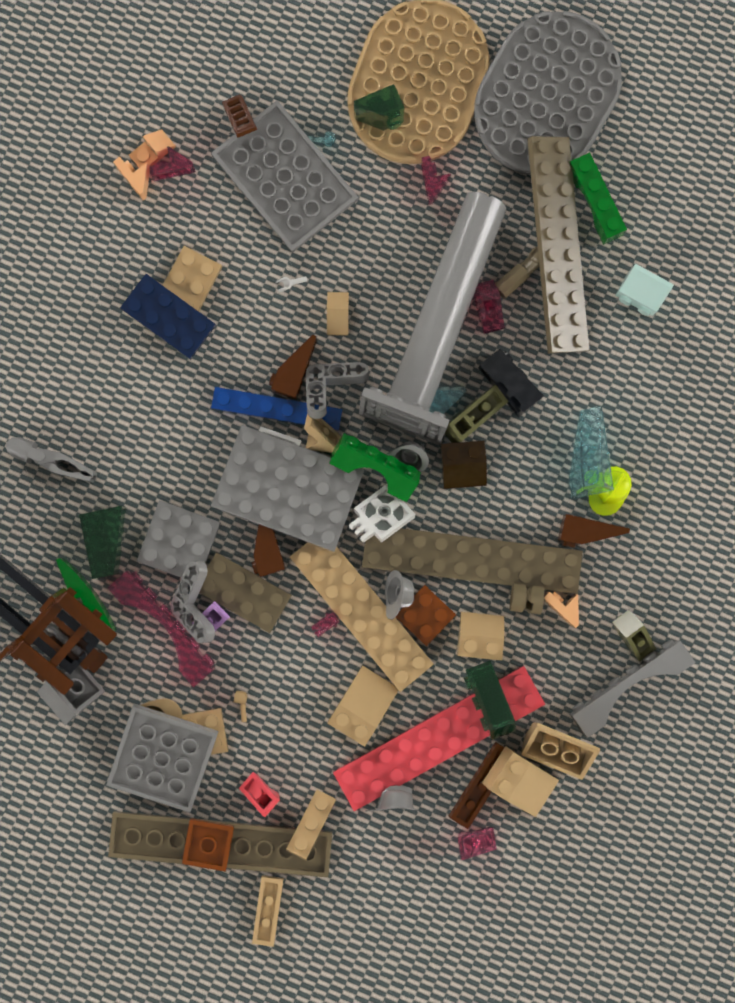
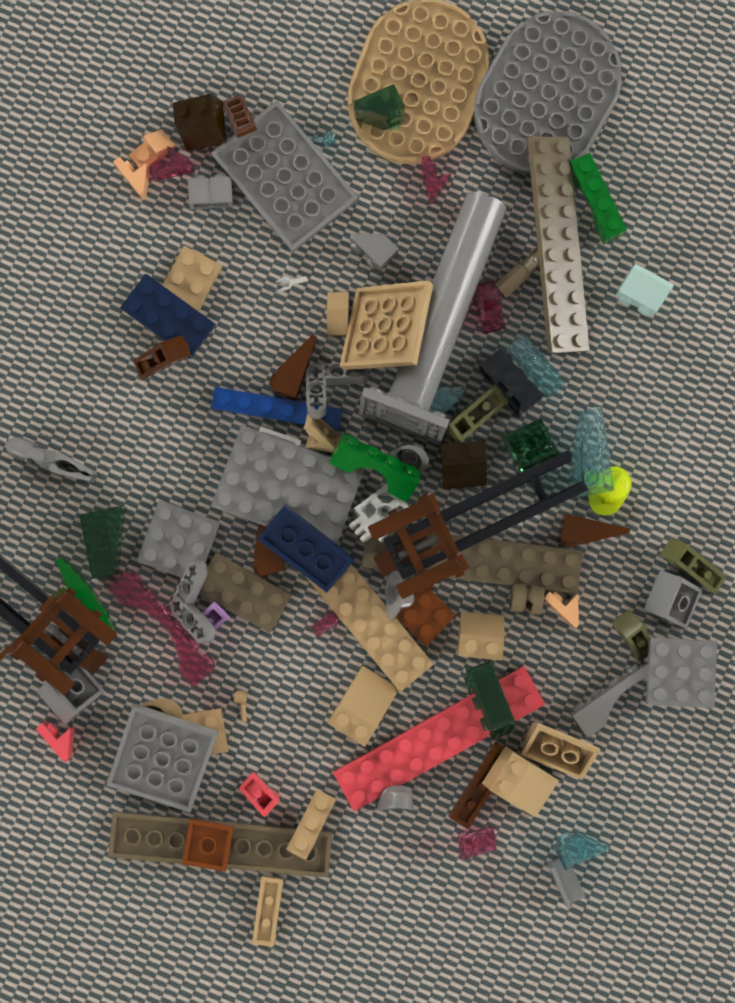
(60, 744): none -> coral slope
(162, 356): none -> reddish brown slope
(200, 121): none -> dark brown slope
(210, 192): none -> light grey brick
(305, 548): none -> dark blue plate
(375, 247): none -> light grey slope
(386, 326): none -> tan plate
(412, 551): none -> piece
(529, 445): none -> clear green slope
(535, 365): none -> clear light blue slope
(566, 882): none -> light grey panel
(578, 849): none -> clear light blue slope
(673, 599): none -> light grey slope
(681, 672): none -> light grey plate
(693, 565): none -> olive slope

